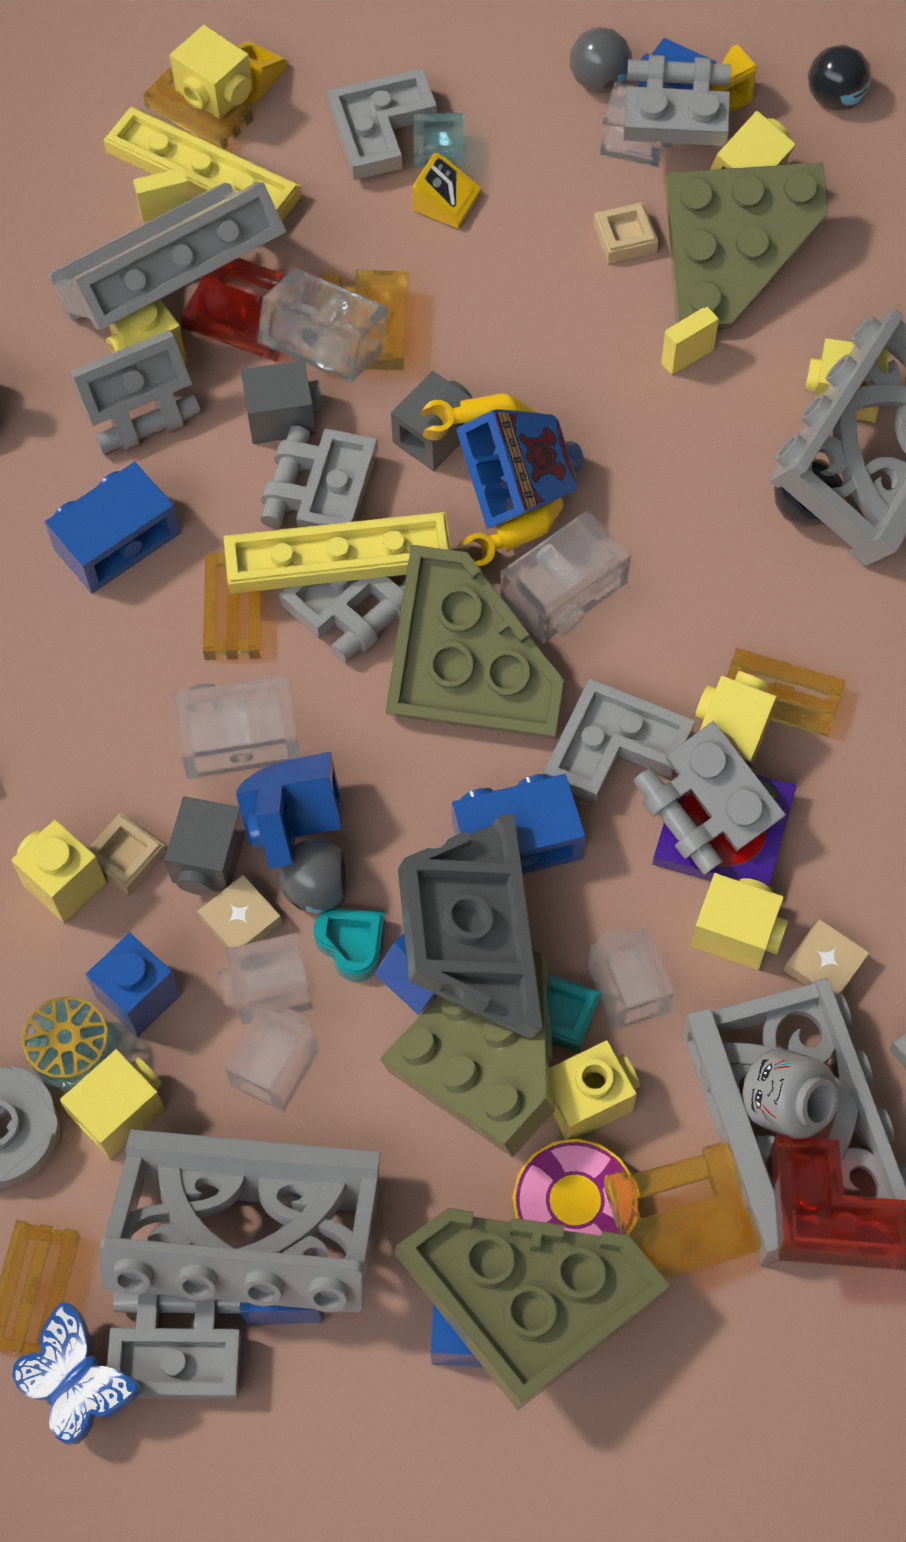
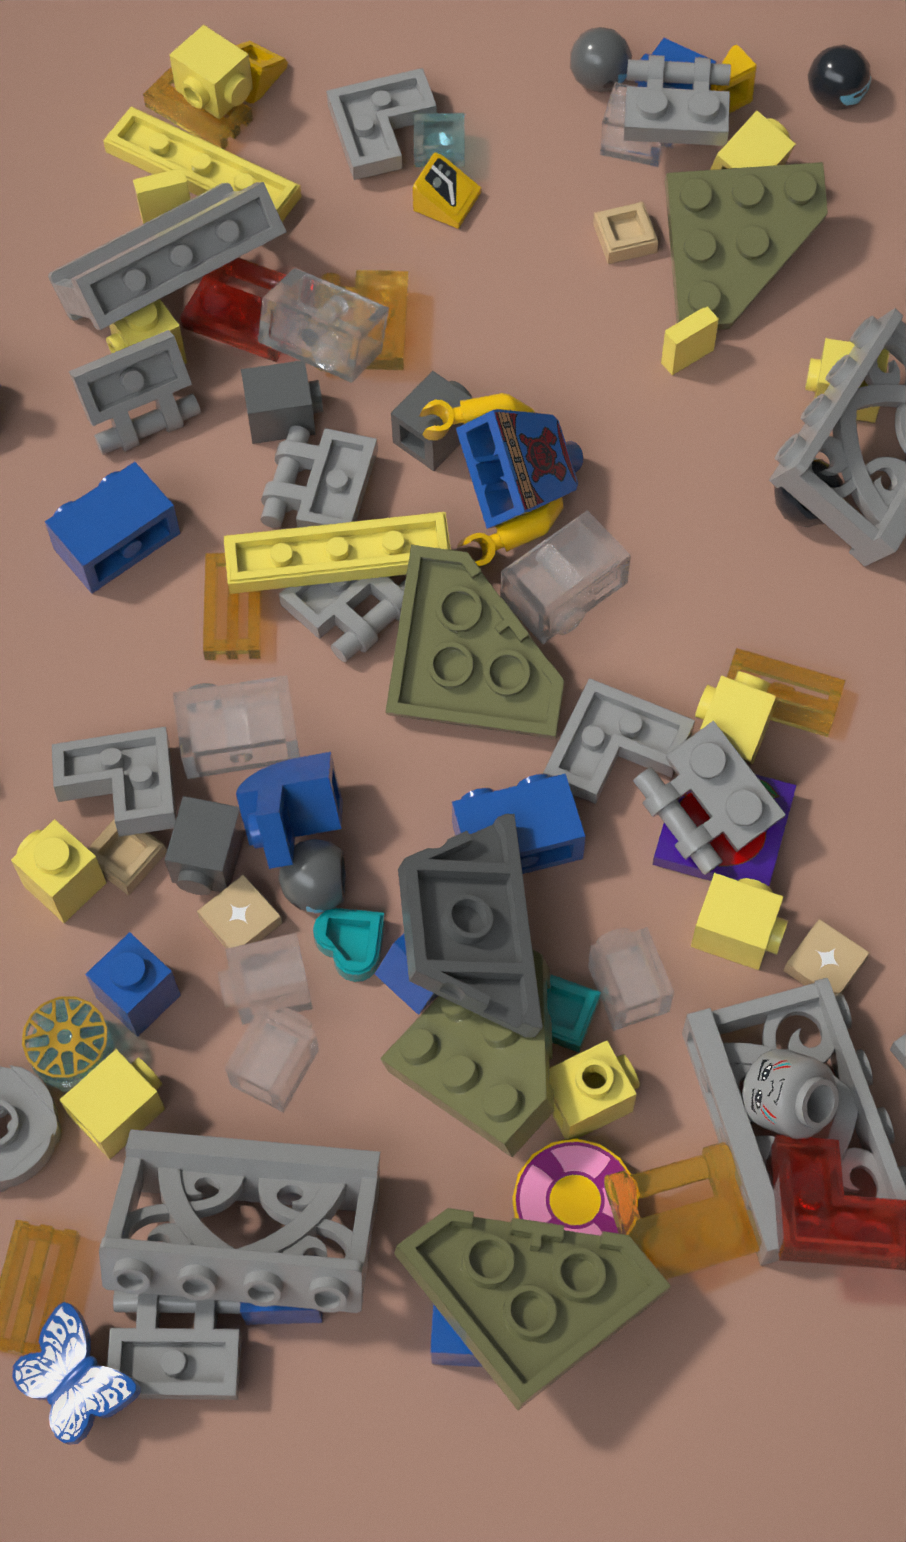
(129, 766): none -> light grey plate

